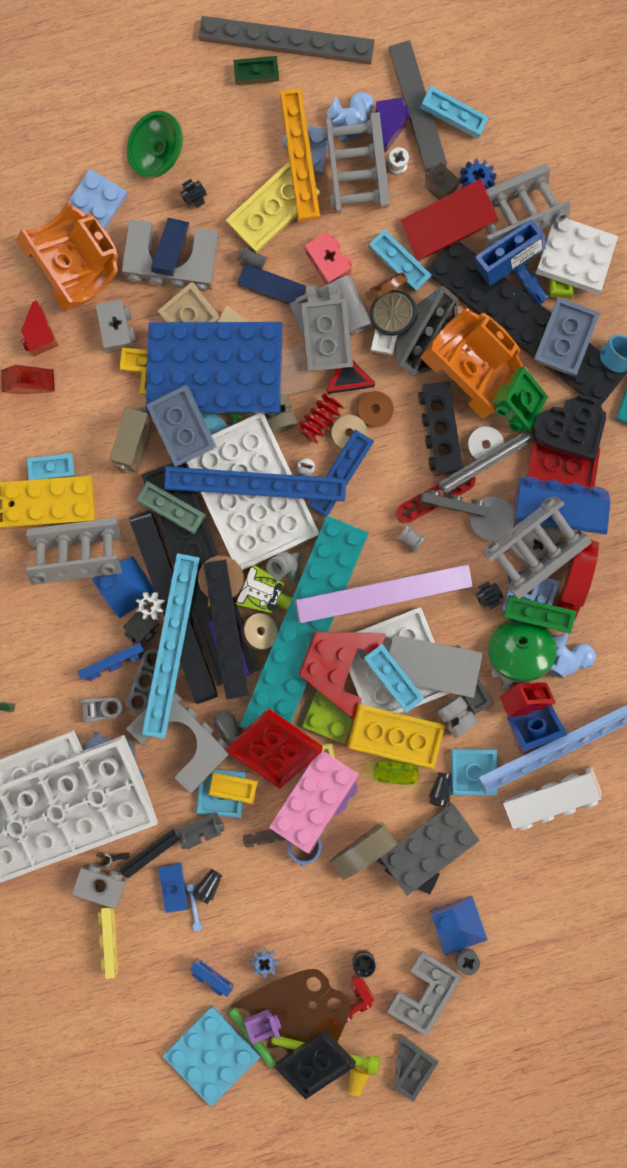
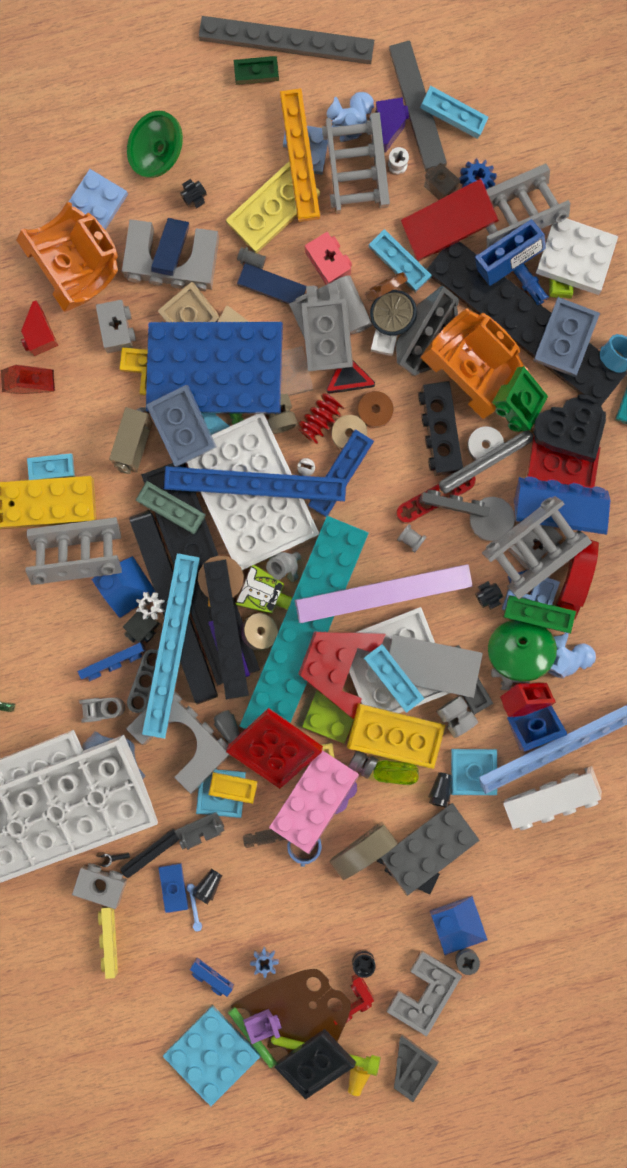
(357, 762): none -> flat silver wheel

